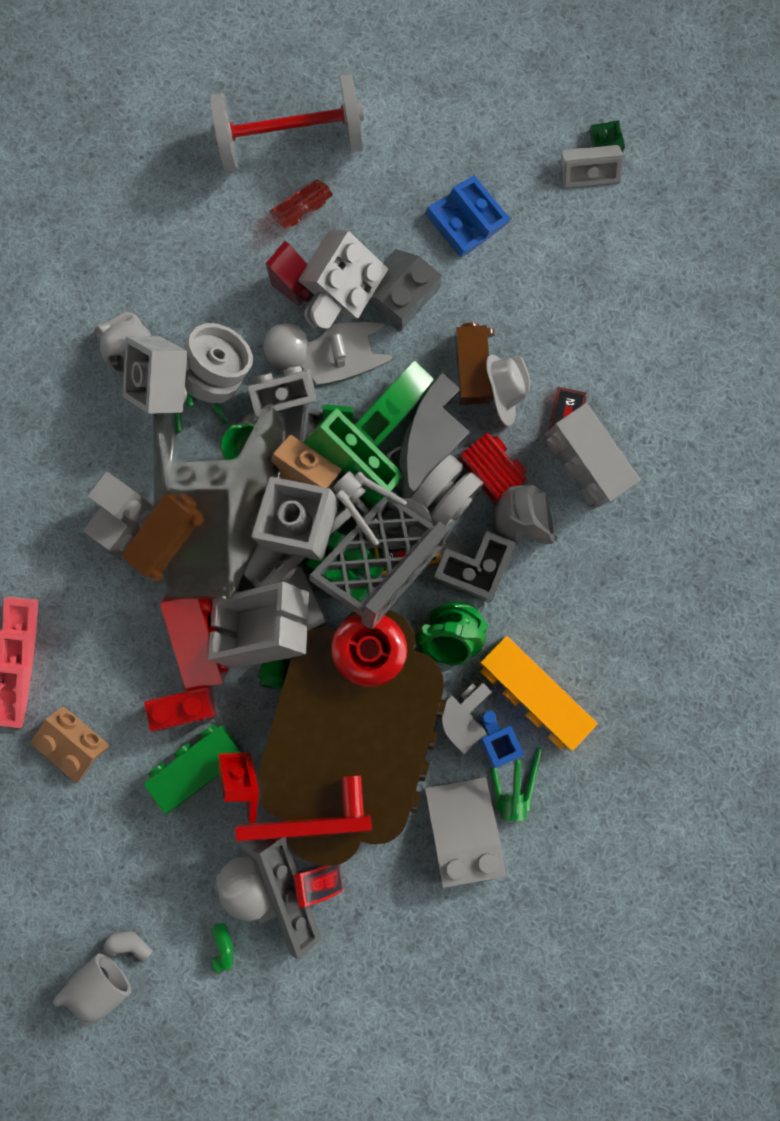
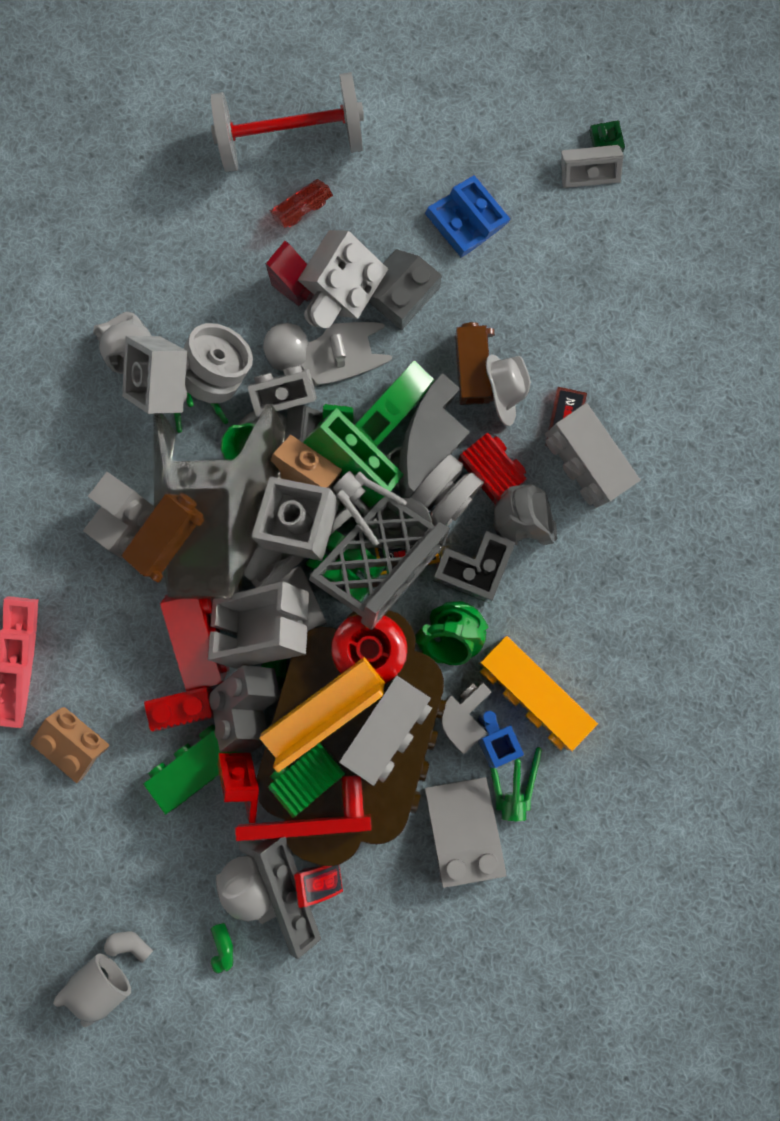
(240, 706): none -> dark grey brick
(306, 779): none -> green brick
(323, 713): none -> light orange panel
(386, 731): none -> light grey brick

